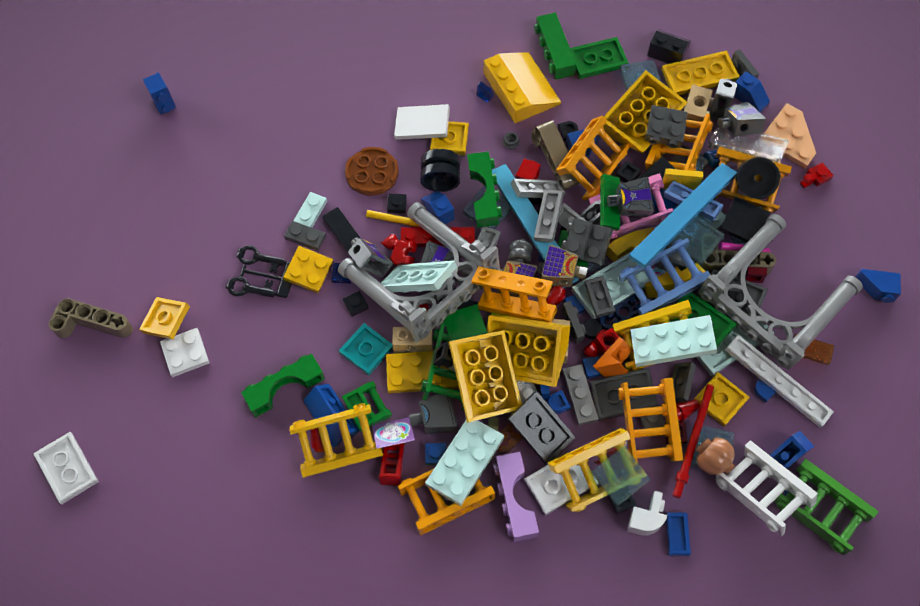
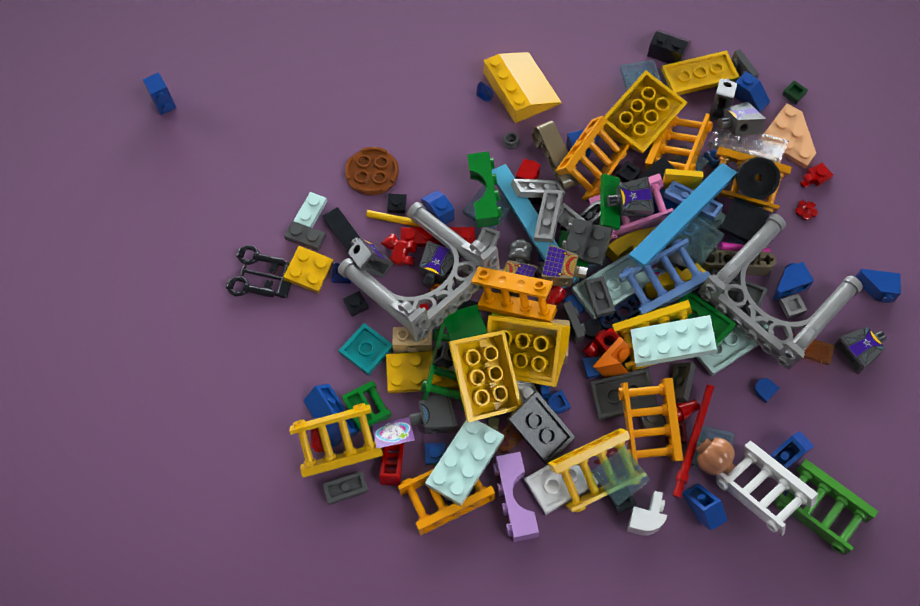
(66, 468): white tile -> none
(93, 320): dark tan beam -> none
(164, 318): yellow plate -> none
(184, 352): white plate -> none
(303, 372): green arch -> none
(345, 488): none -> dark grey plate
(419, 276): light aqua plate -> none
(422, 122): white tile -> none
(440, 170): black wheel -> none
(455, 140): yellow tile -> none
(555, 46): green brick -> none
(567, 127): black tile -> none
(580, 395): light grey plate -> none
(598, 57): green plate -> none
(666, 126): dark grey plate -> none
(677, 534): blue tile -> none
(698, 102): tan brick -> none
(705, 506): none -> blue slope
(725, 400): yellow tile -> none
(756, 274): dark red tile -> none
(779, 381): white tile -> none
(793, 280): none -> blue slope
(793, 306): none -> light grey plate
(795, 92): none -> dark green plate
(806, 210): none -> red plant
(861, 347): none -> dark grey torso

